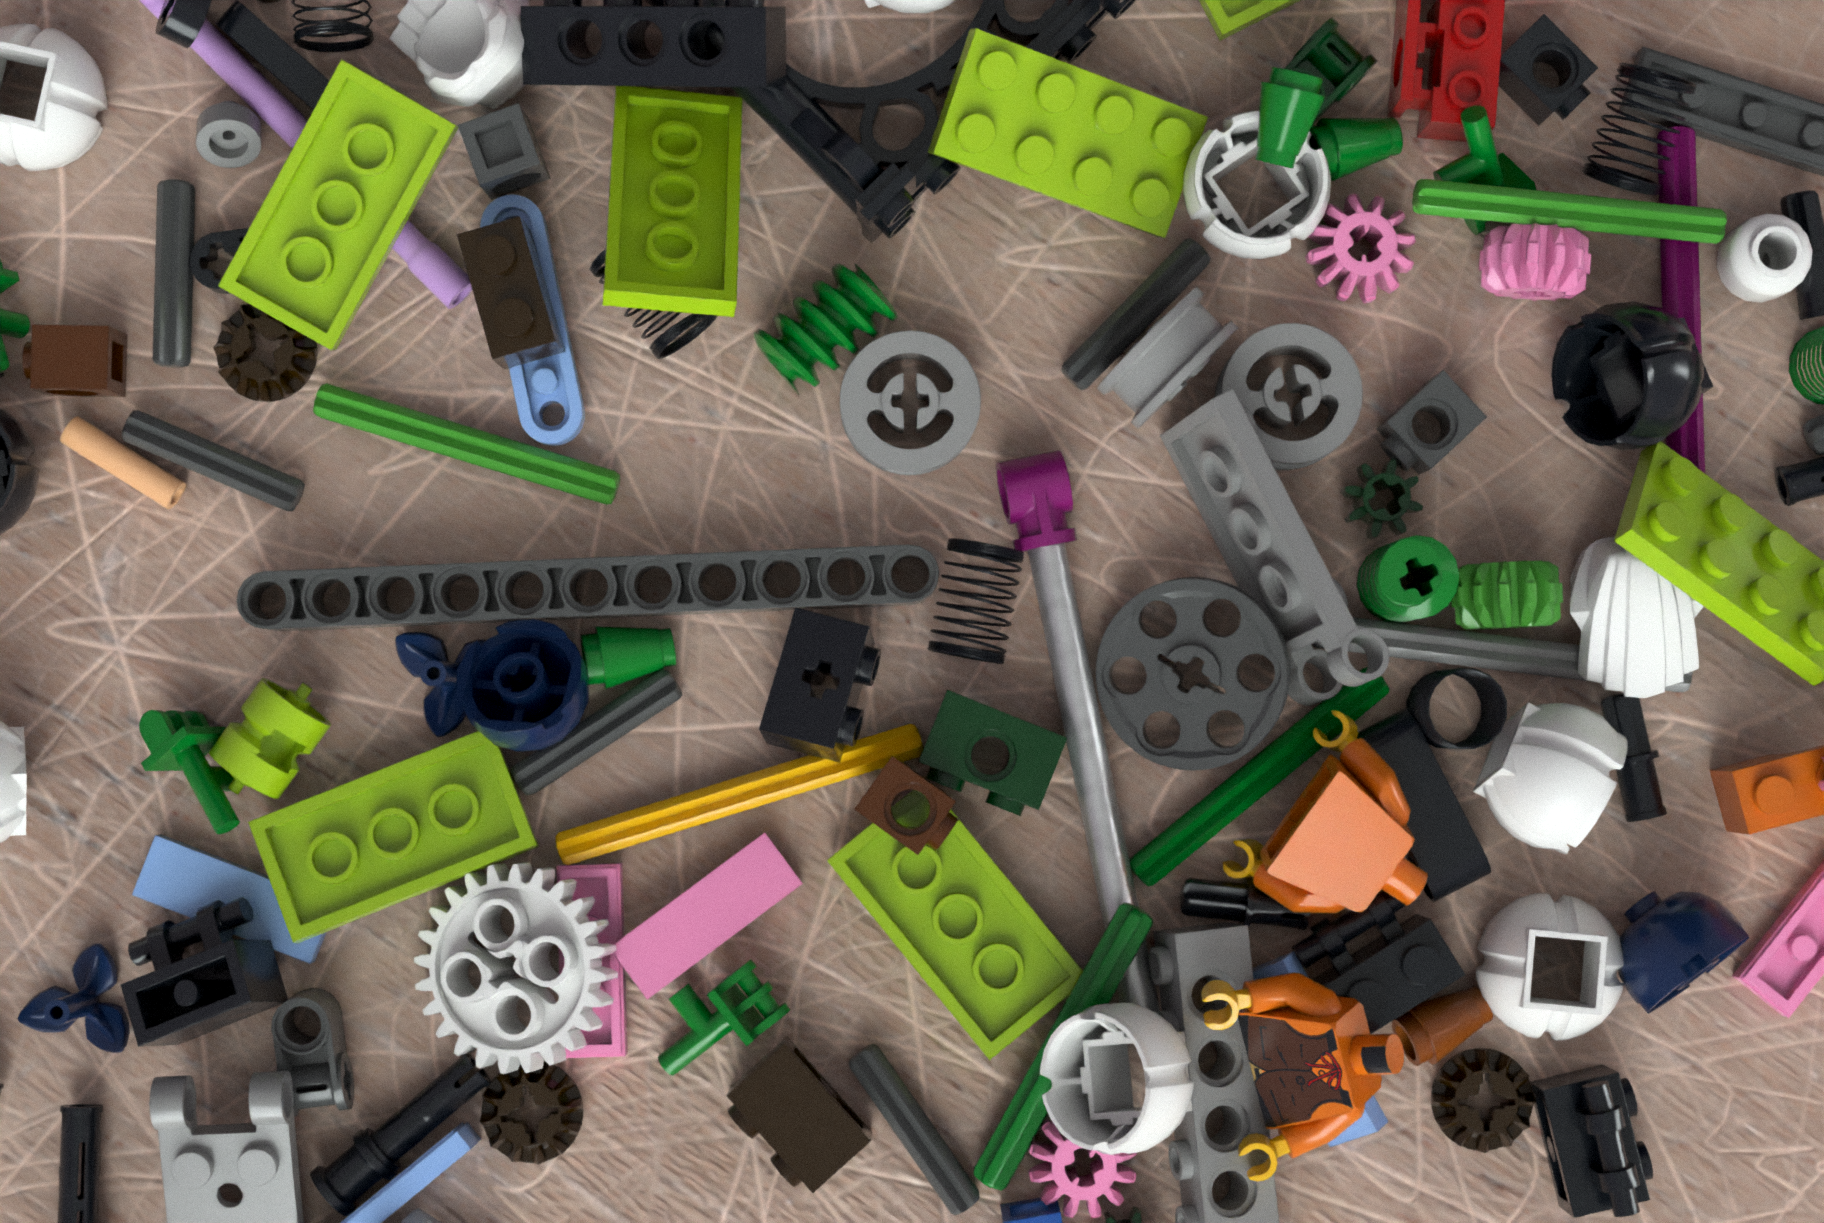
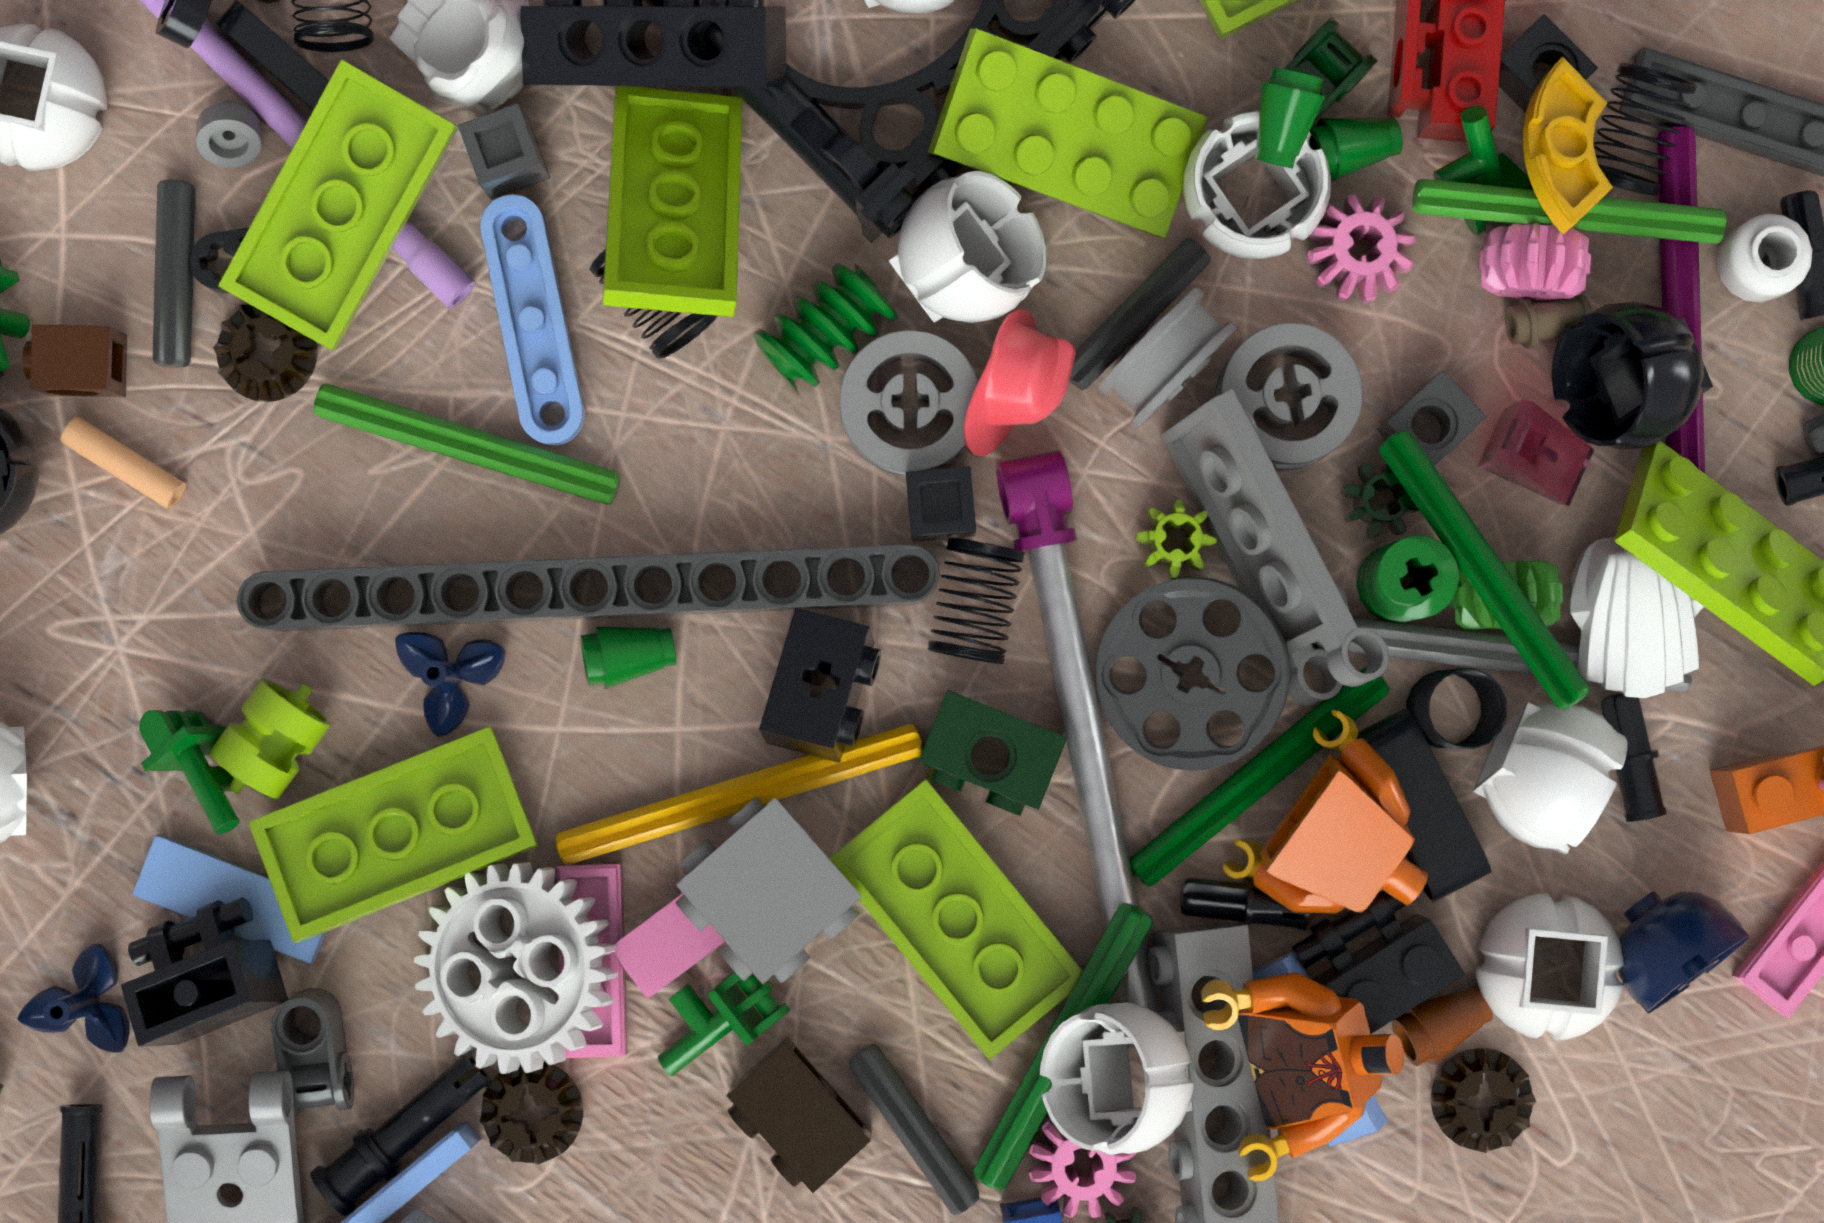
(213, 460): dark grey axle -> none
(511, 293): dark brown brick -> none
(524, 685): dark blue cylinder -> none
(597, 732): dark grey axle -> none
(765, 892): none -> light grey brick
(878, 800): reddish brown brick -> none
(941, 504): none -> black brick
(969, 249): none -> white piece
(1019, 384): none -> coral piece
(1192, 543): none -> lime gear
(1484, 570): none -> green axle
(1536, 452): none -> clear pink slope
(1543, 320): none -> dark tan pin
(1560, 145): none -> yellow tile
(1592, 1141): black brick -> none

